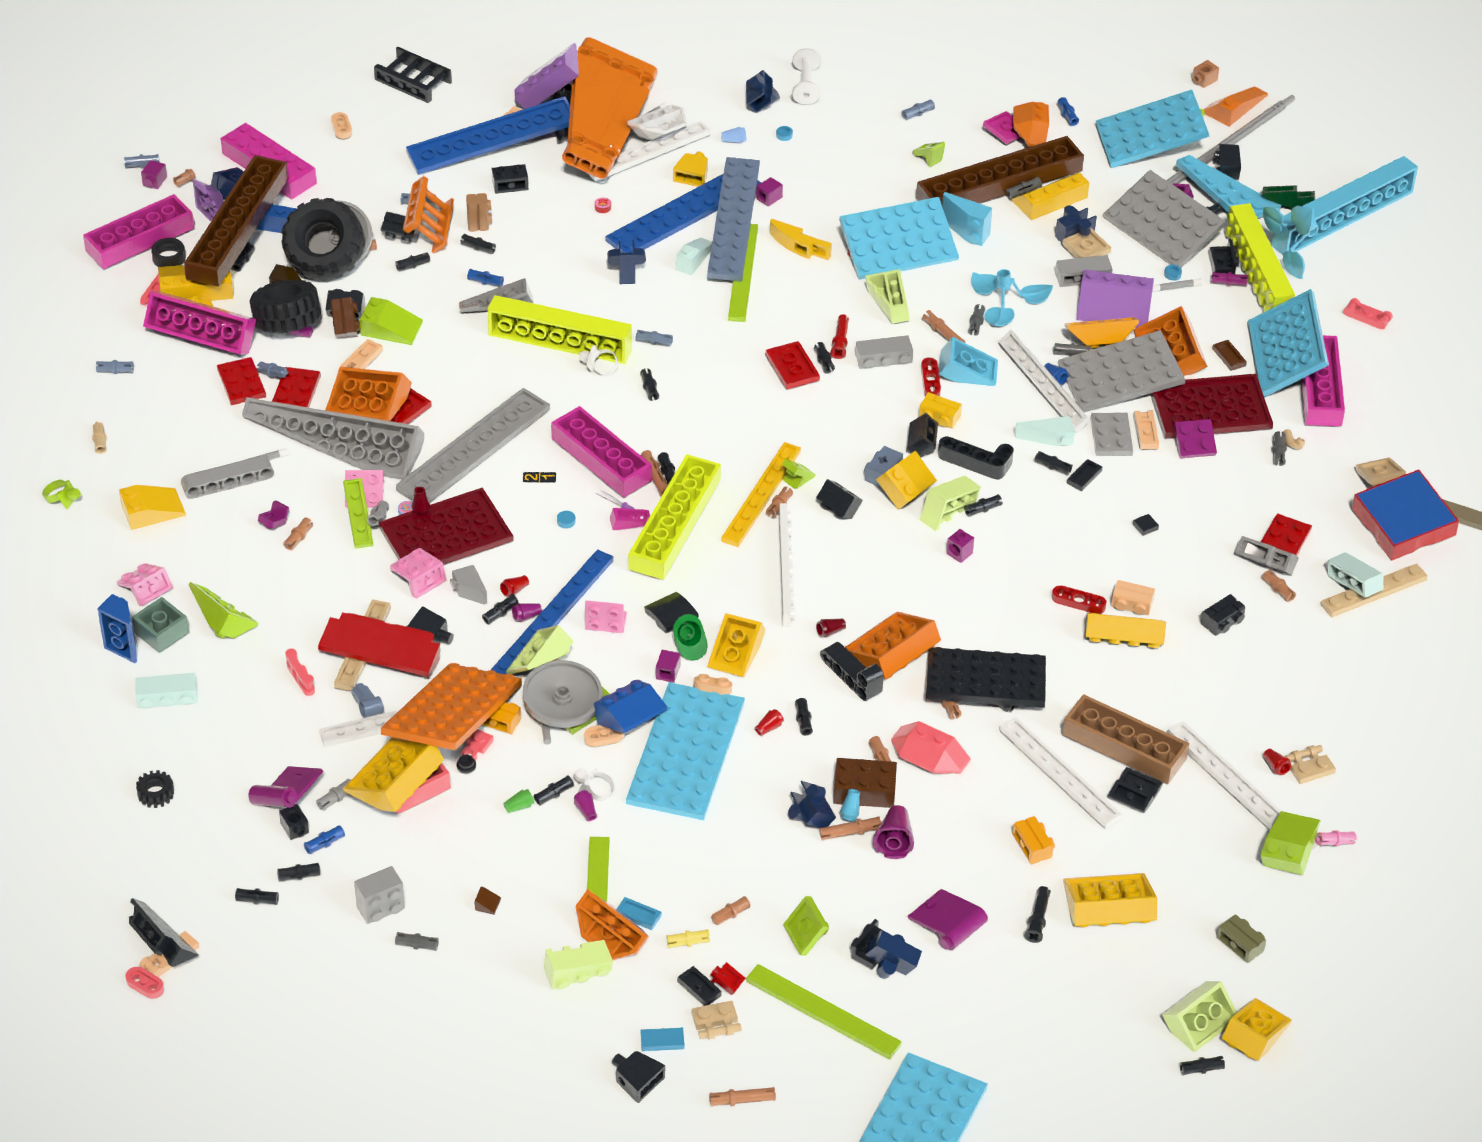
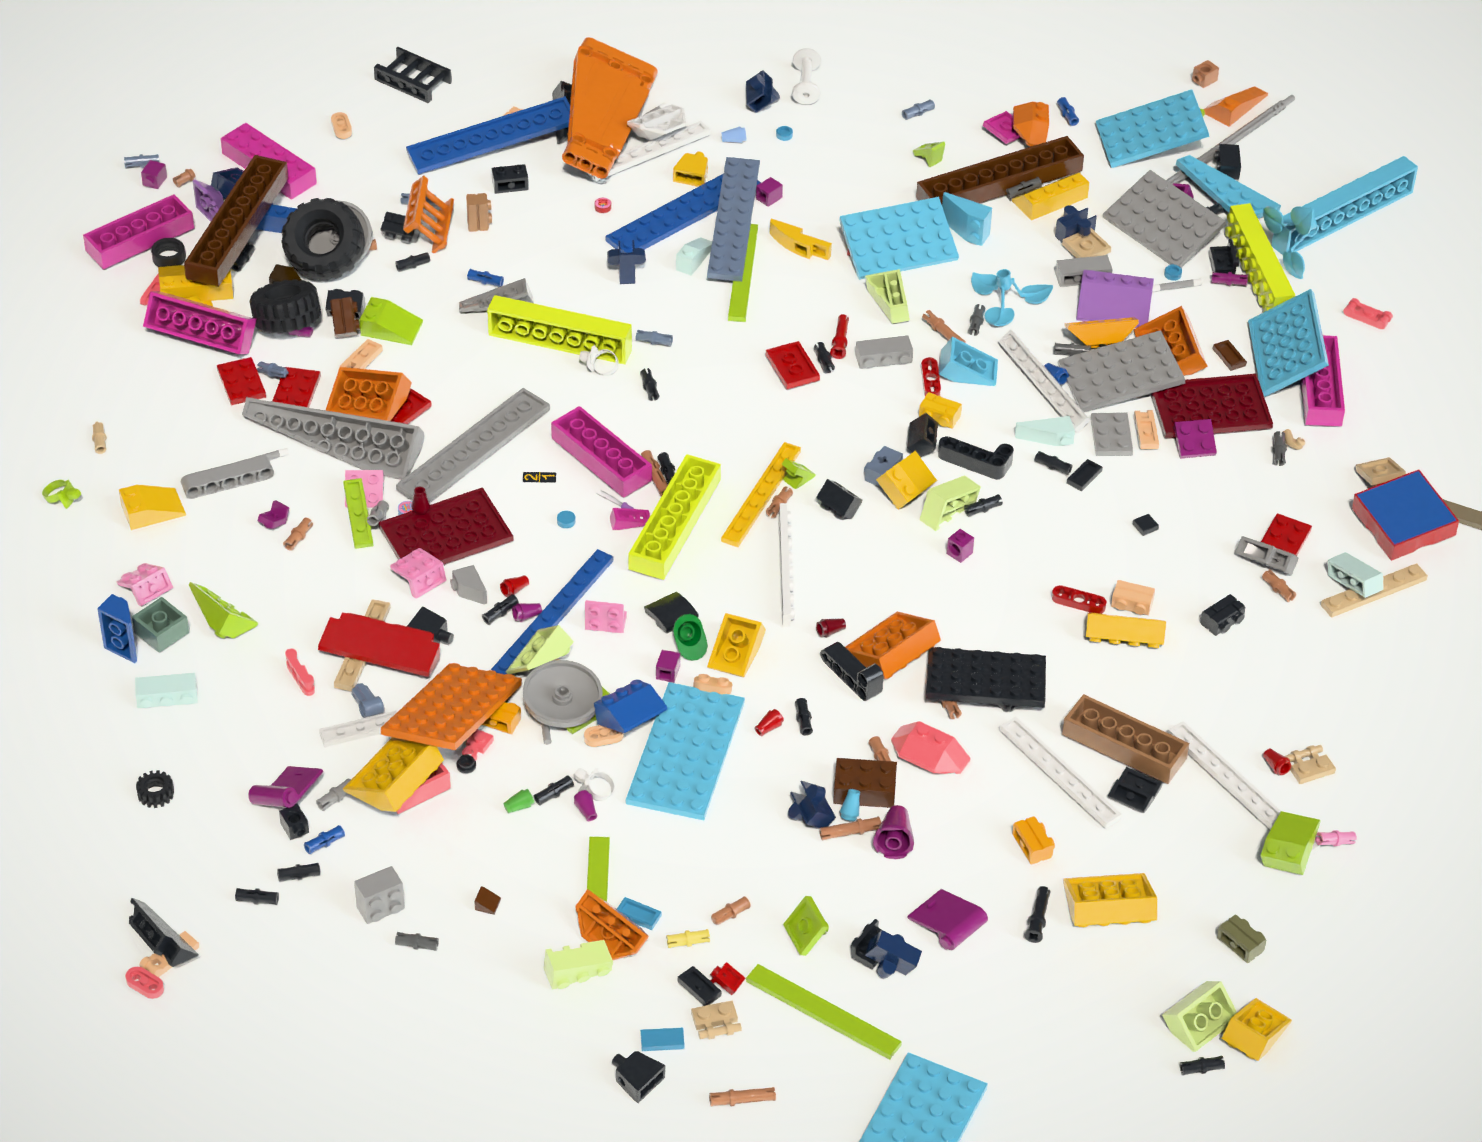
(115, 366): sand blue pin -> none
(478, 243): black pin -> none
(548, 78): medium lavender slope -> none
(1288, 195): dark green slope -> none

